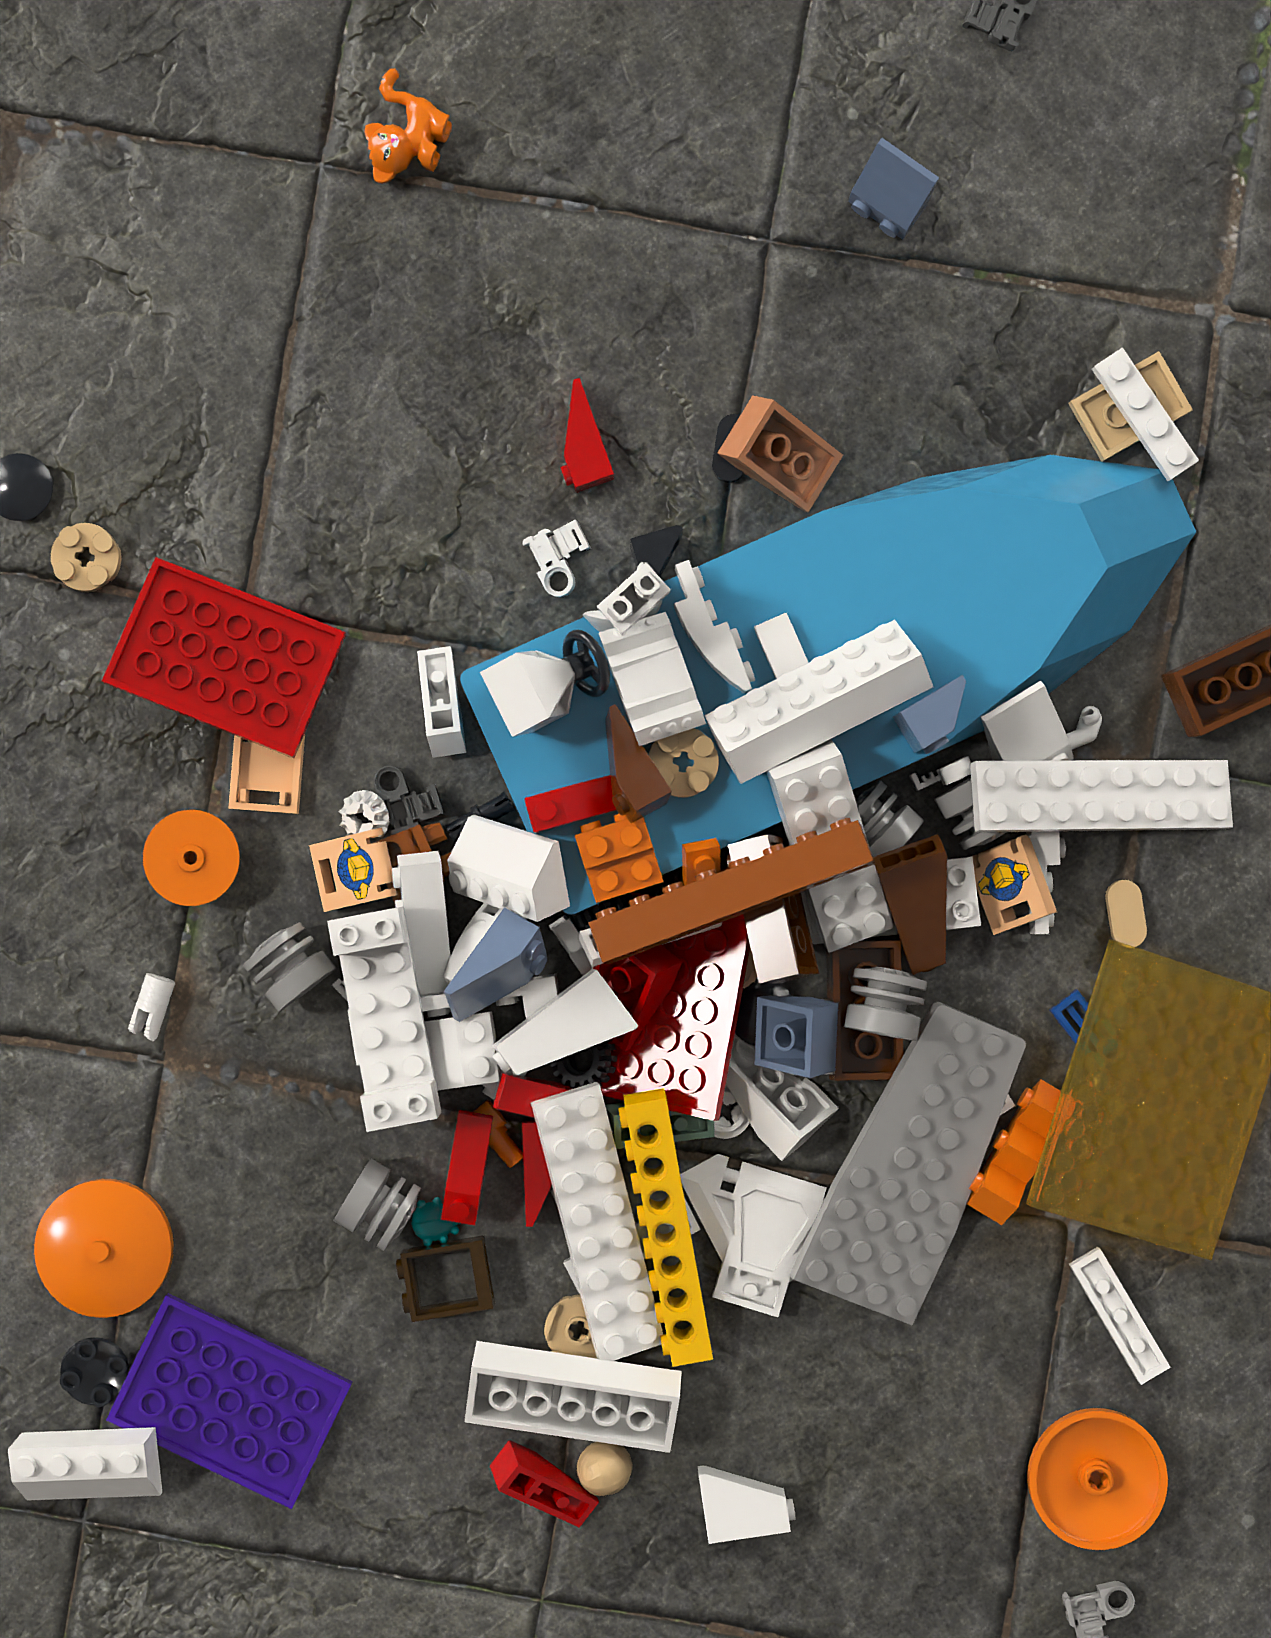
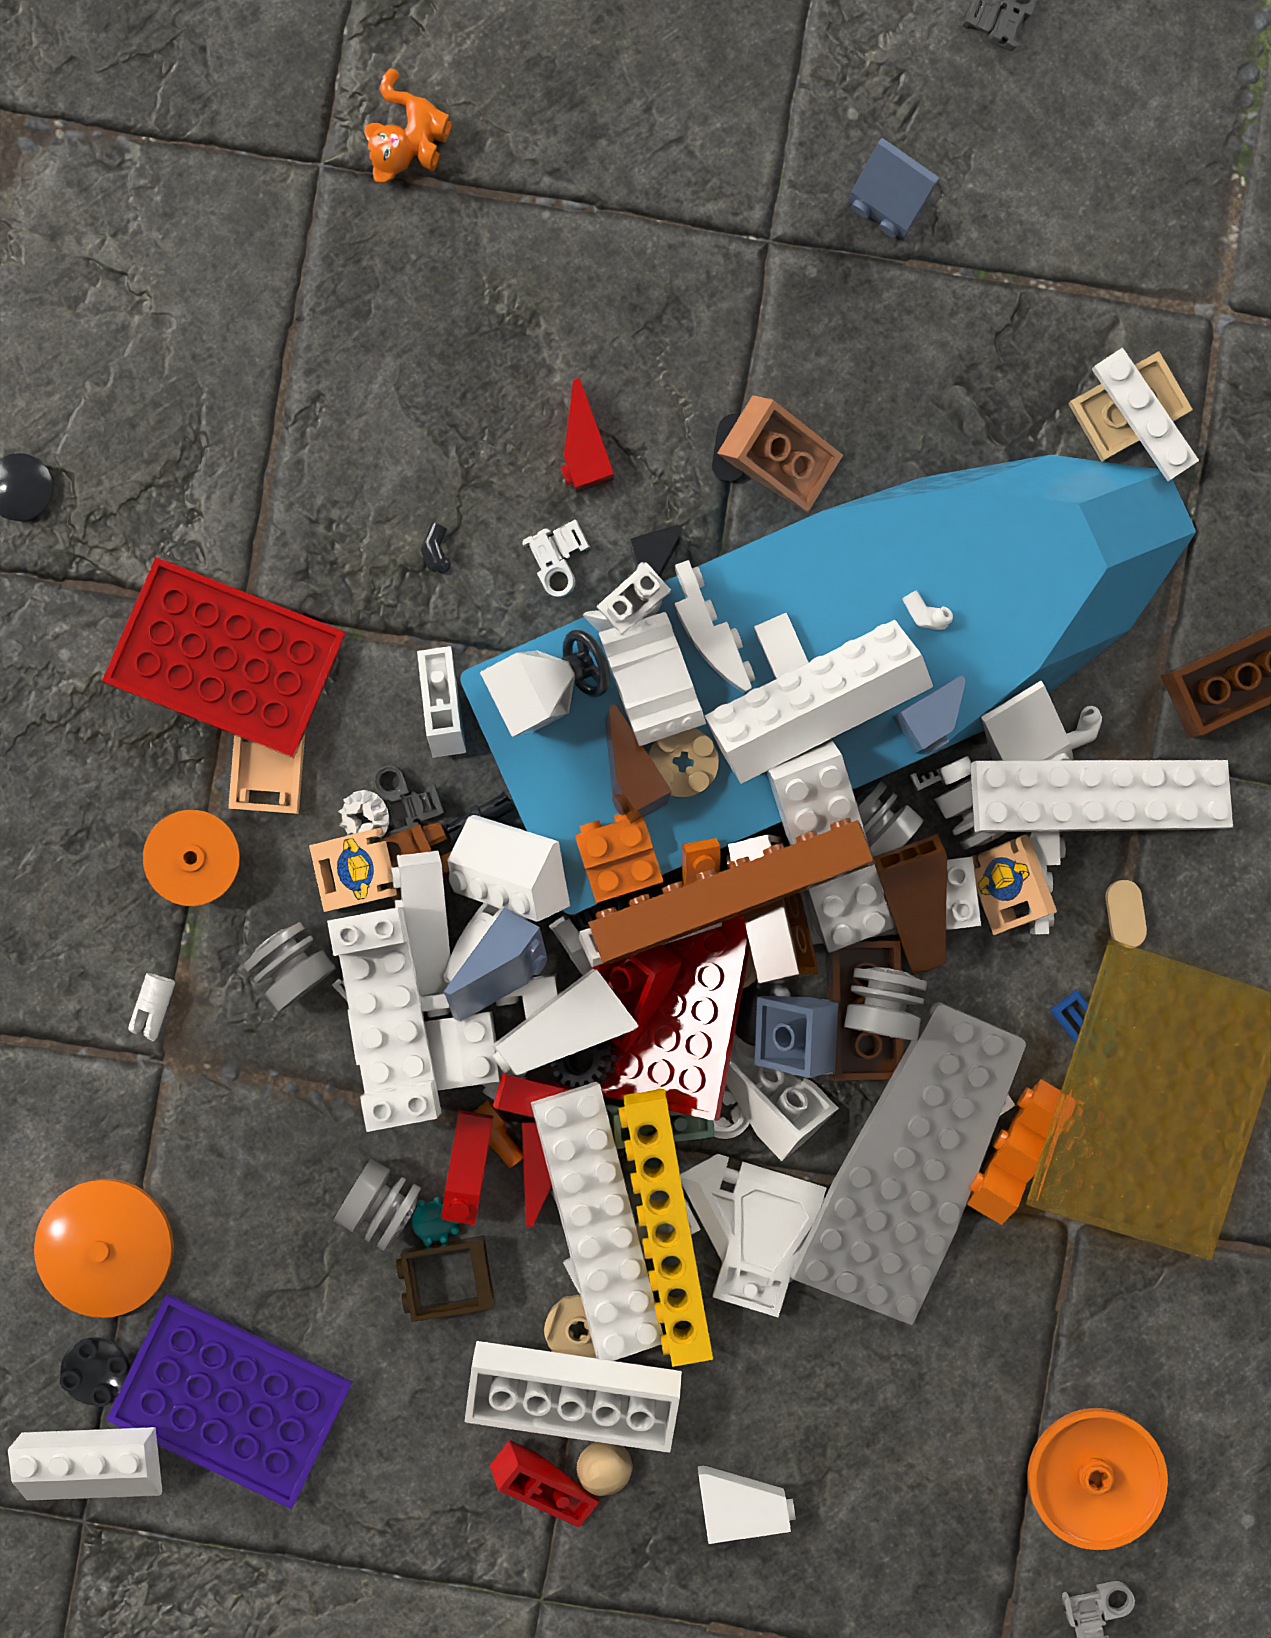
(73, 541): tan plate -> none
(432, 550): none -> black arm
(570, 804): red slope -> none
(926, 616): none -> white arm
(1119, 1315): white plate -> none

